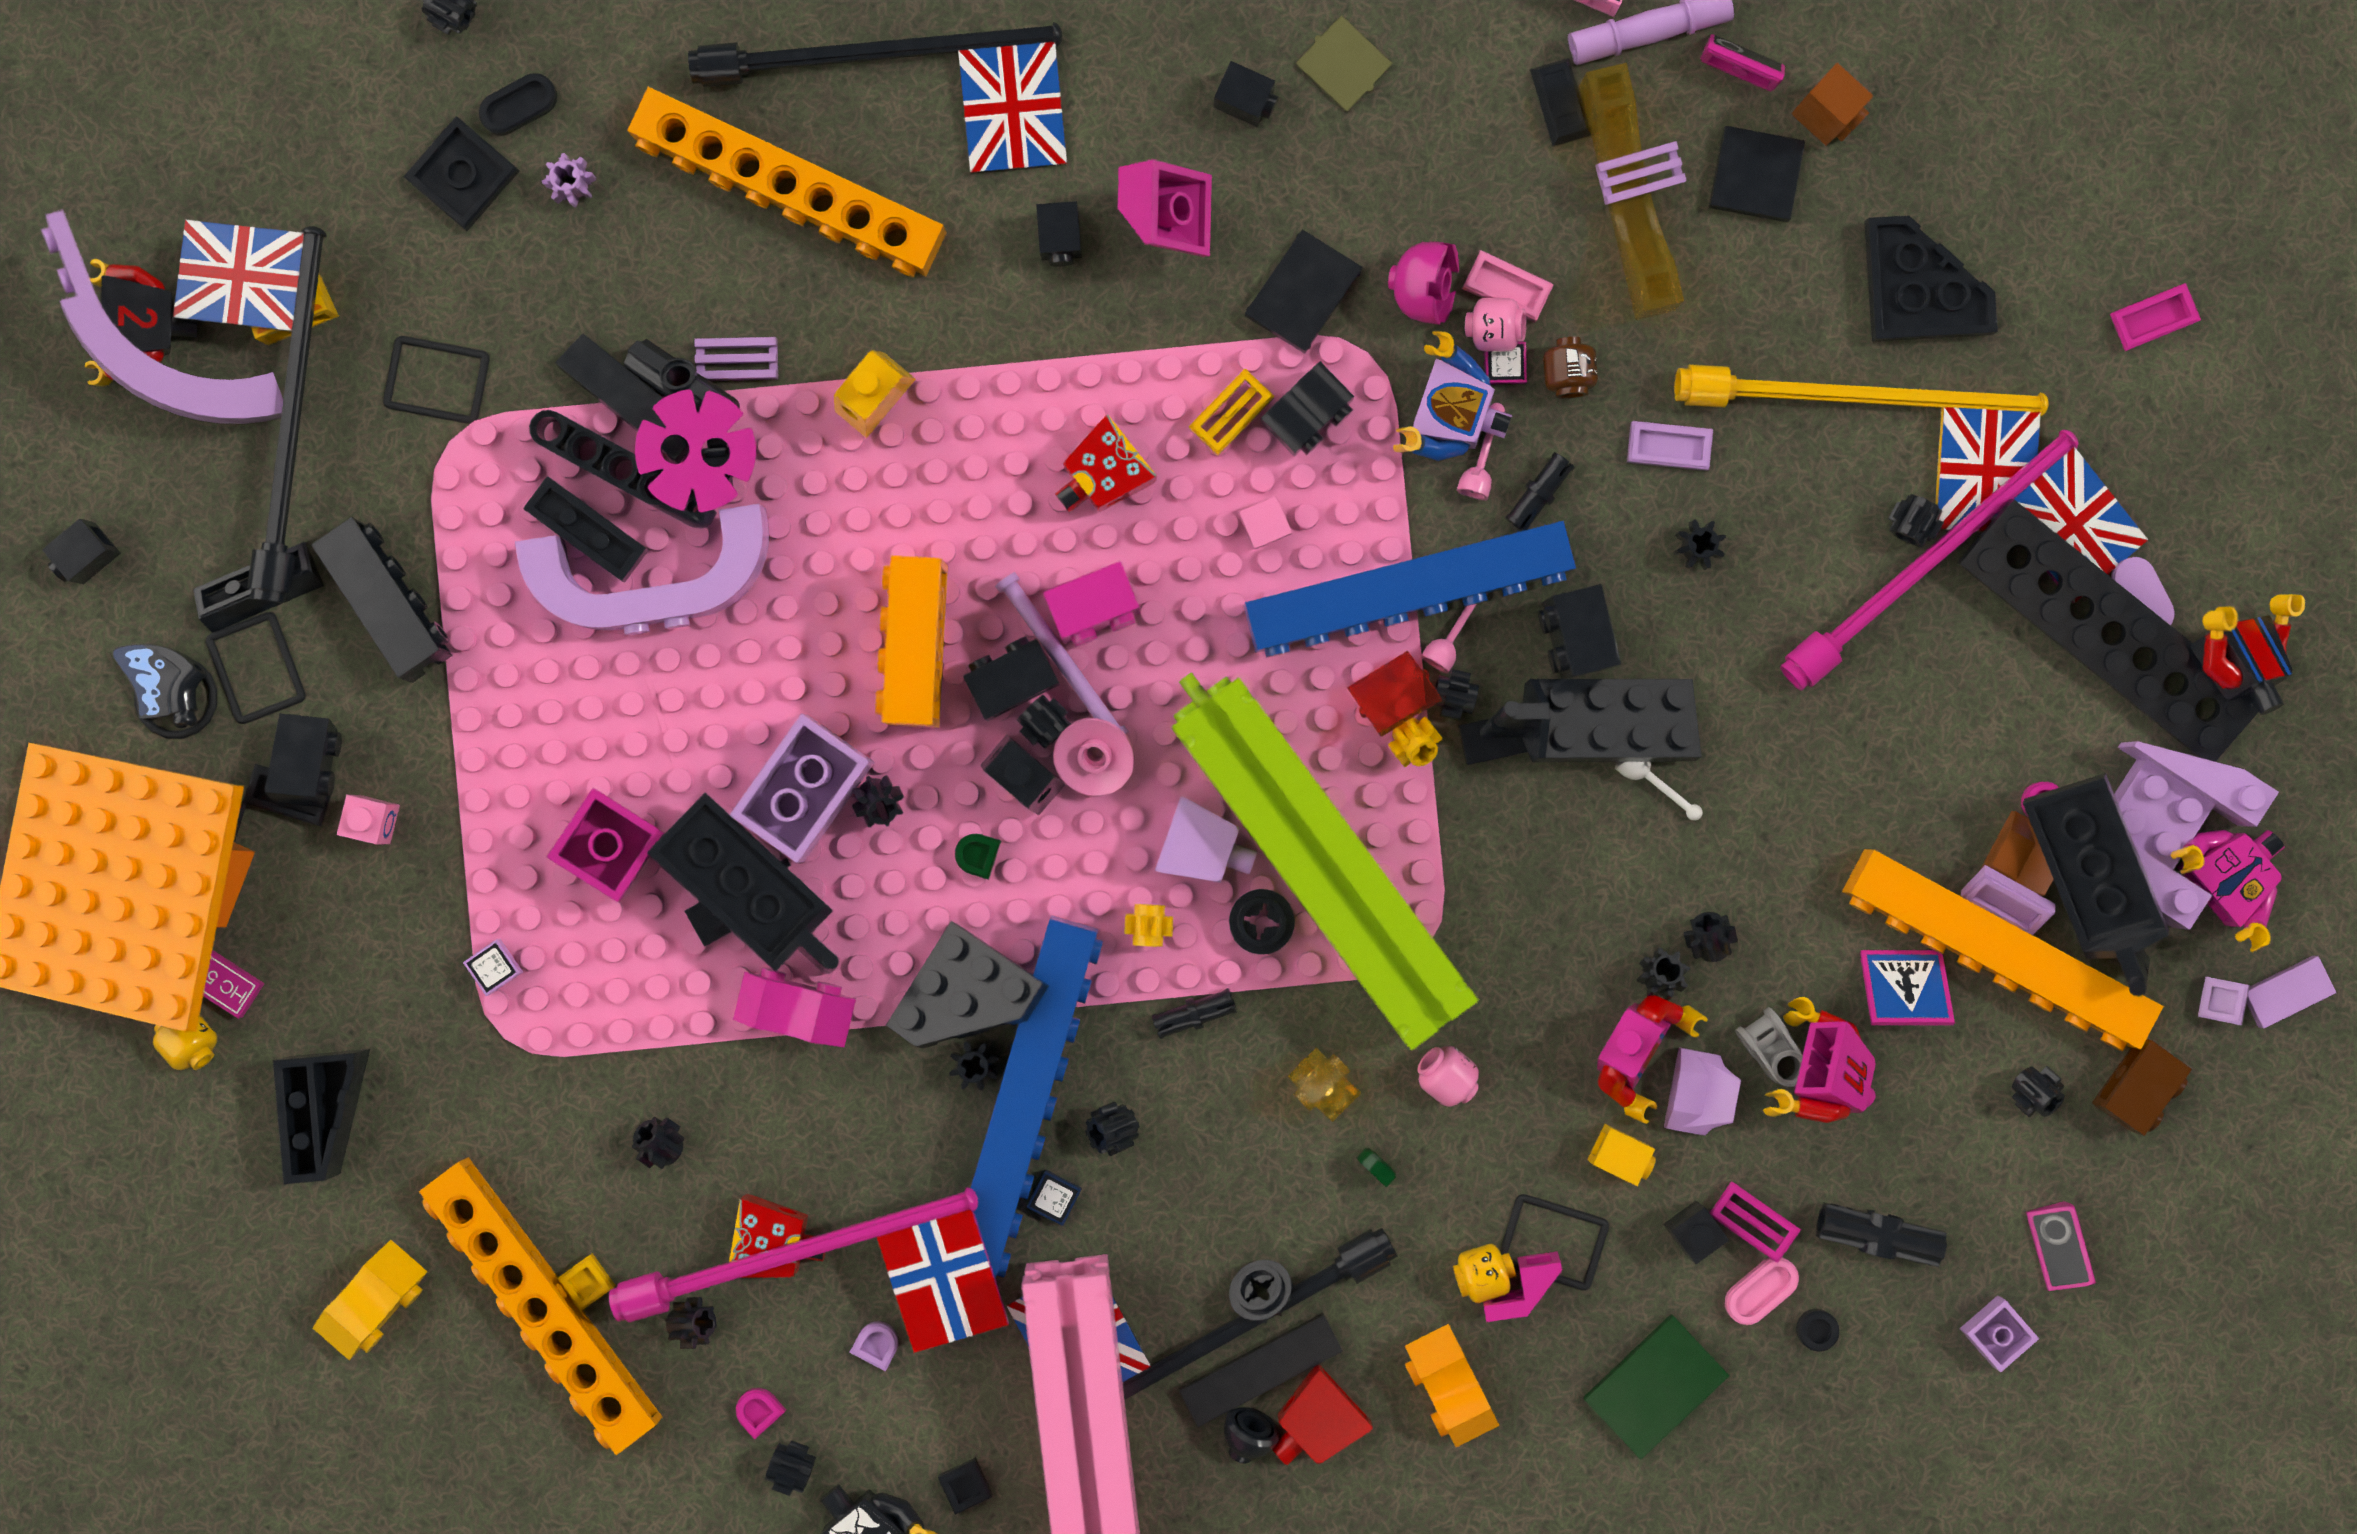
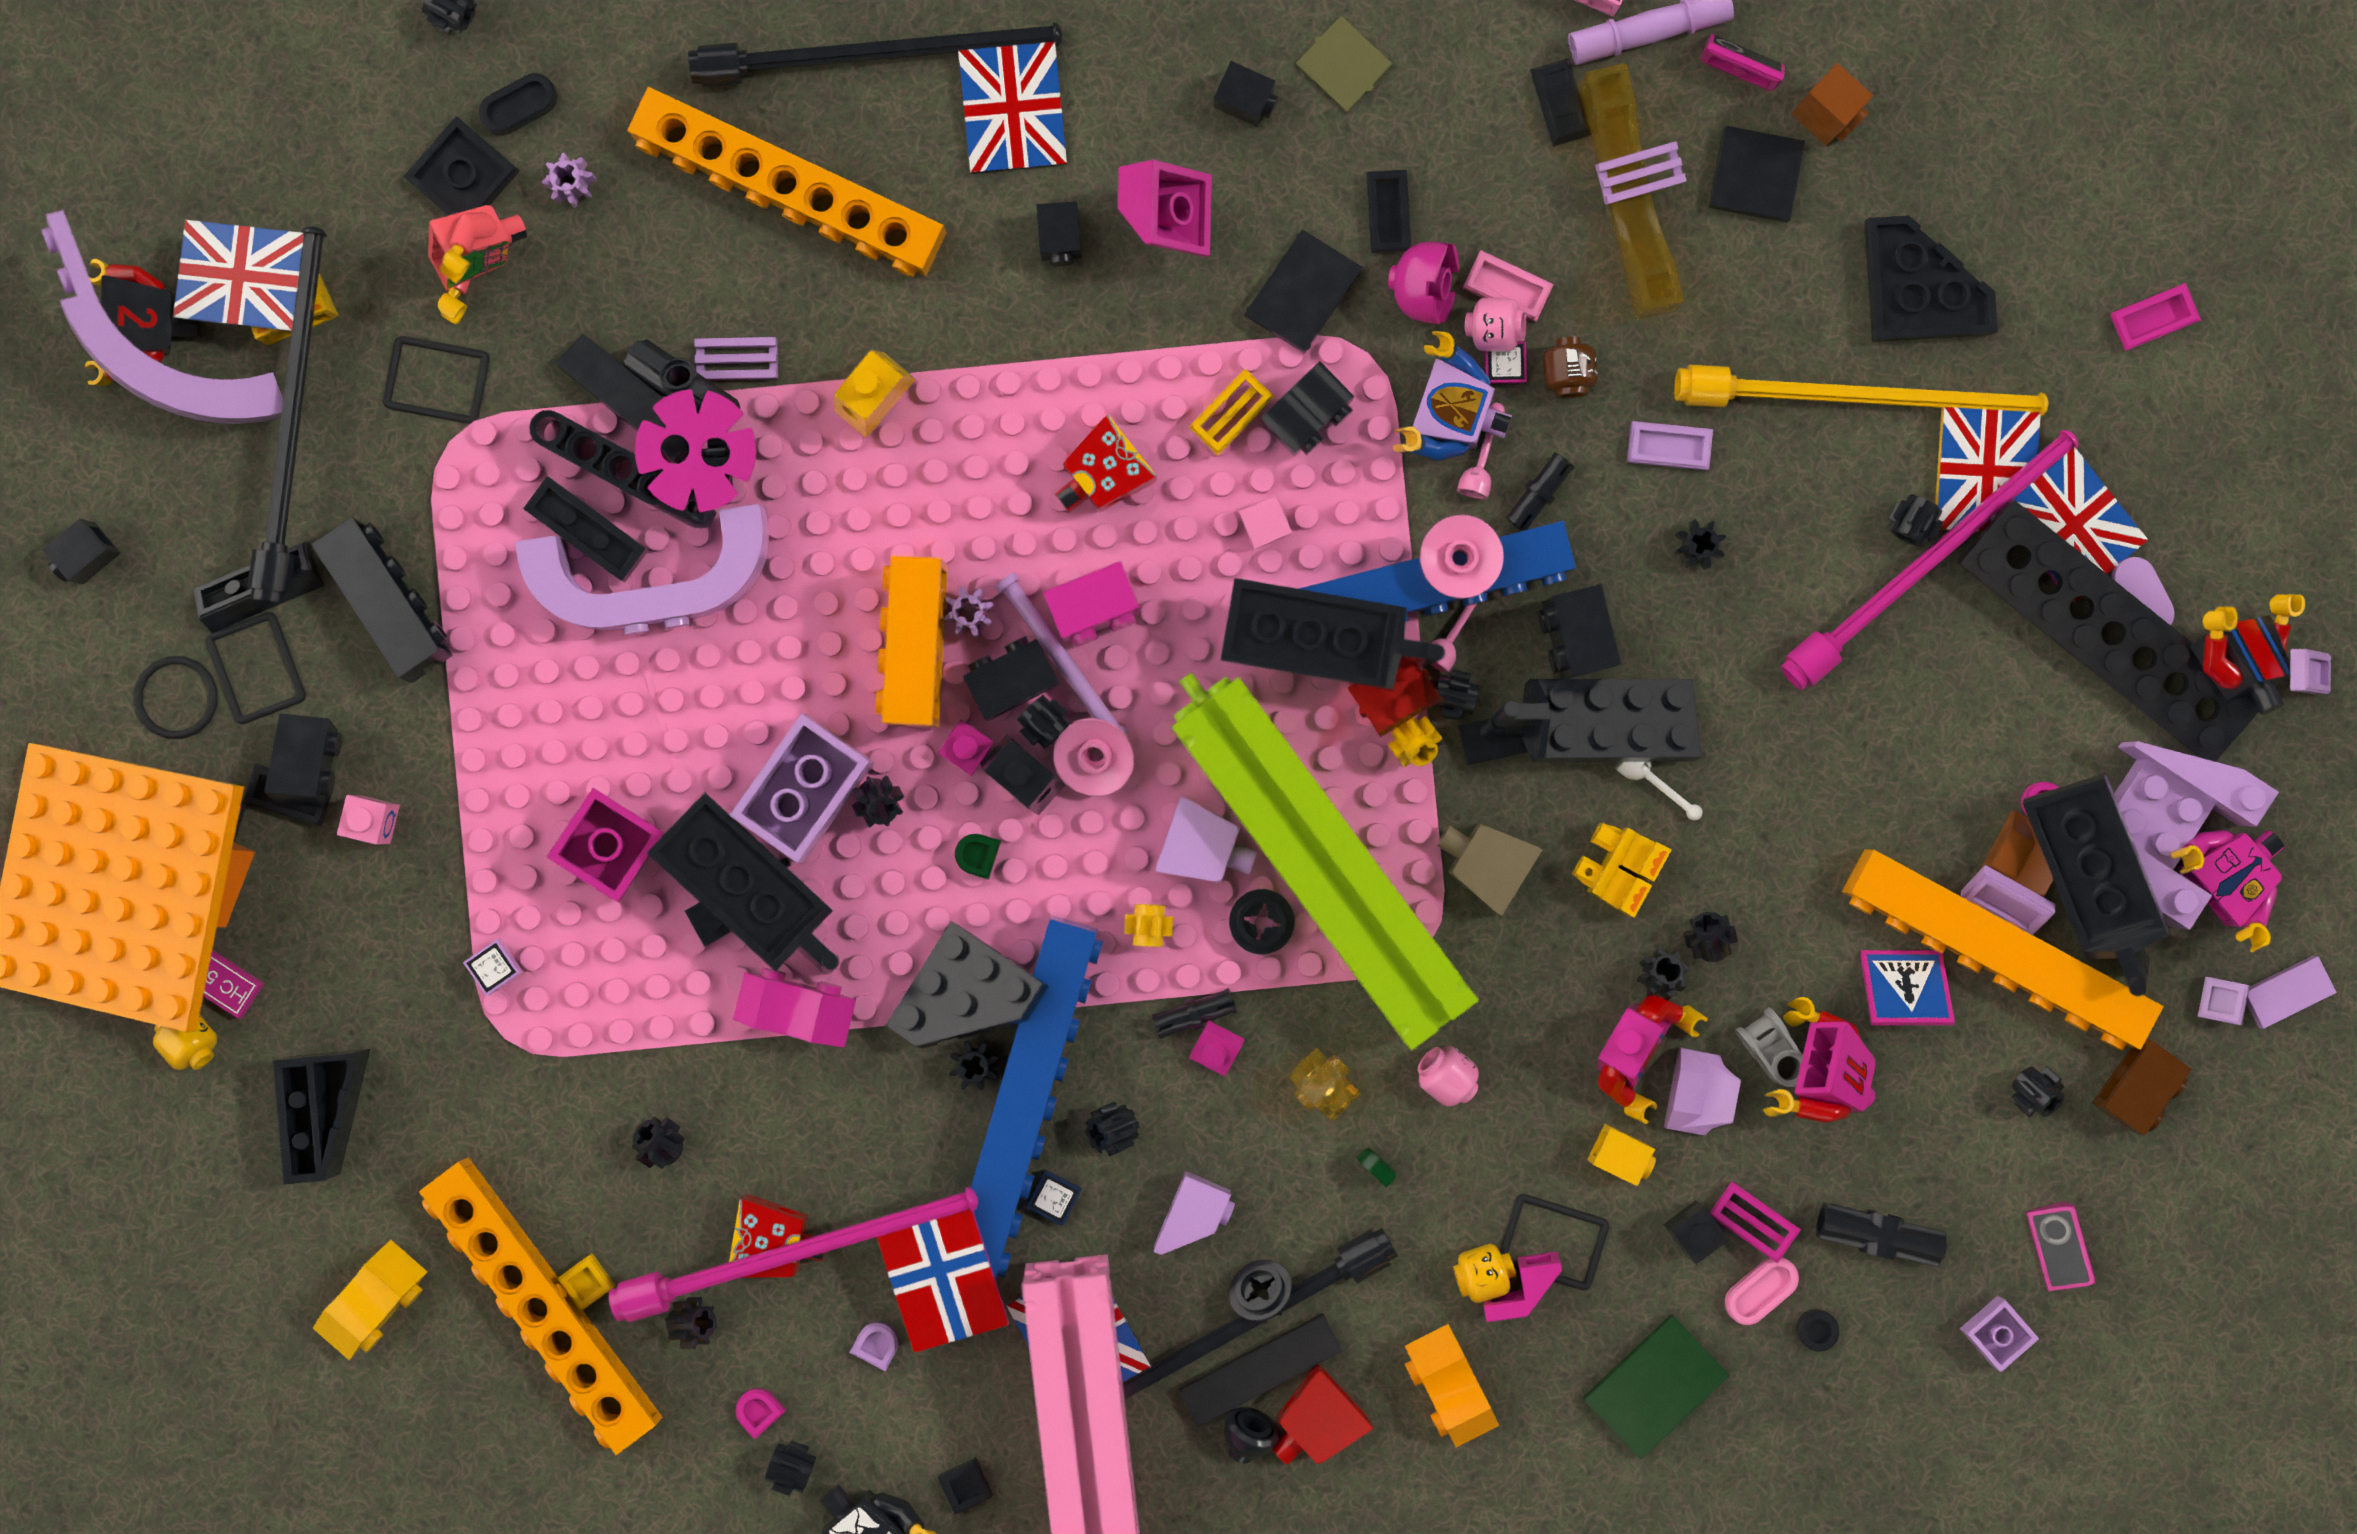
(162, 681): black arm -> none
(468, 247): none -> coral torso
(966, 747): none -> dark pink plate
(979, 616): none -> lavender gear
(1194, 1213): none -> lavender slope
(1216, 1048): none -> dark pink plate
(1320, 635): none -> black hinge
(1388, 211): none -> black tile
(1478, 543): none -> bright pink dish
(1489, 863): none -> dark tan torso
(1626, 850): none -> yellow hips
(2310, 671): none -> lavender tile

